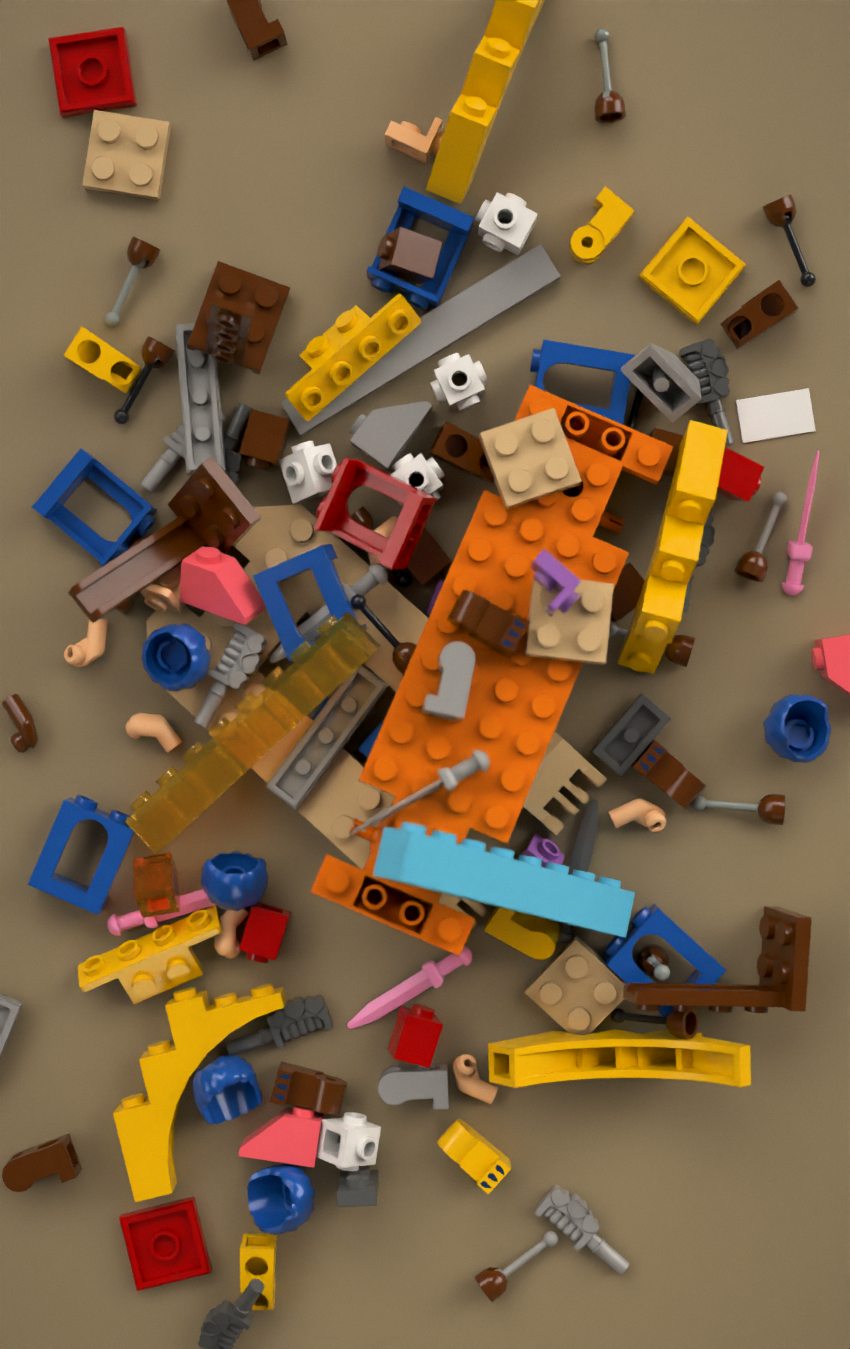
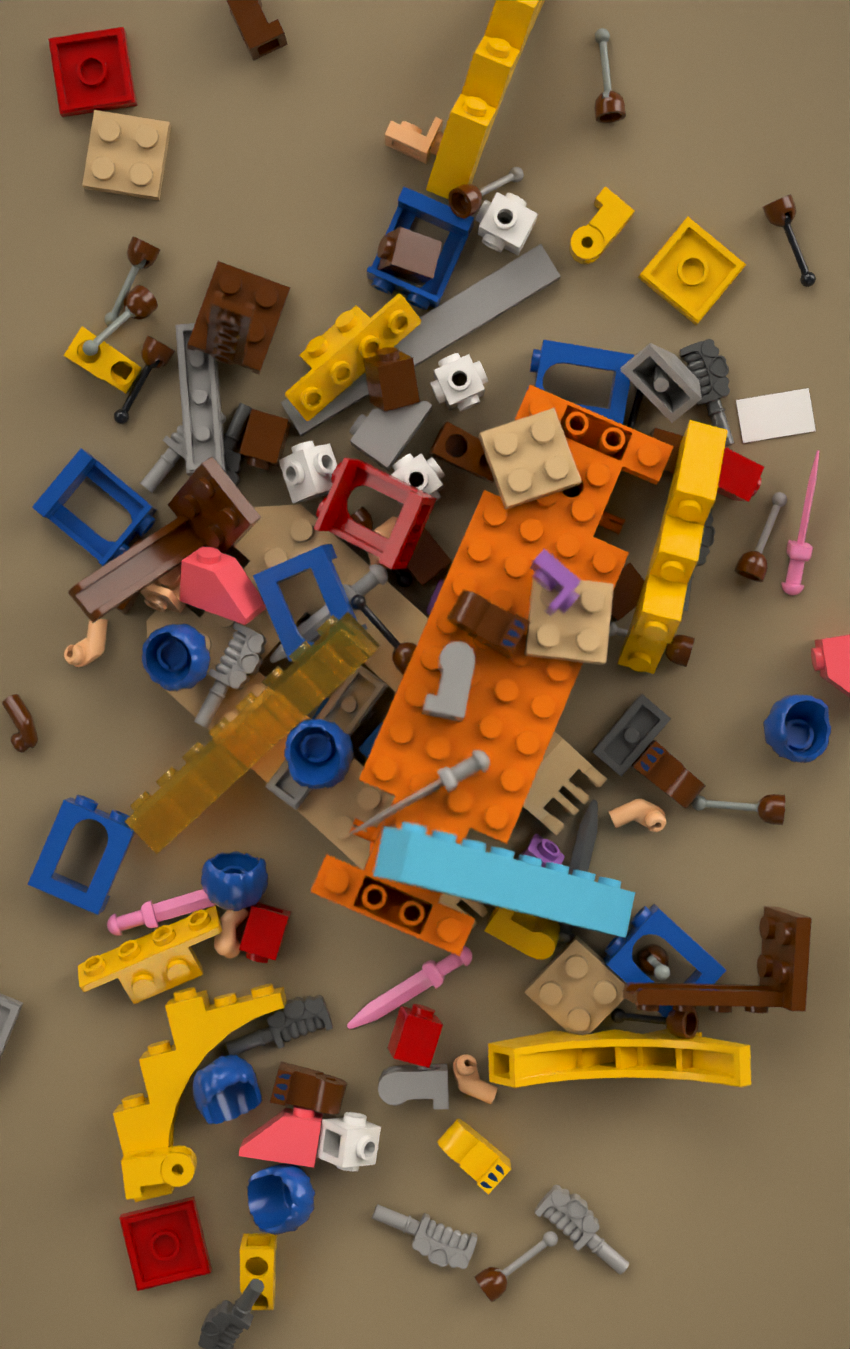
(40, 1162): reddish brown leg -> none
(137, 304): none -> hinge
(153, 726): light nougat arm -> none
(156, 885): clear orange brick -> none
(157, 1166): none -> yellow leg
(318, 753): none -> blue hair
(358, 1187): dark grey plate -> none
(391, 379): none -> reddish brown brick
(431, 1239): none -> light grey piece
(467, 198): none -> reddish brown hinge
(759, 314): reddish brown leg -> none

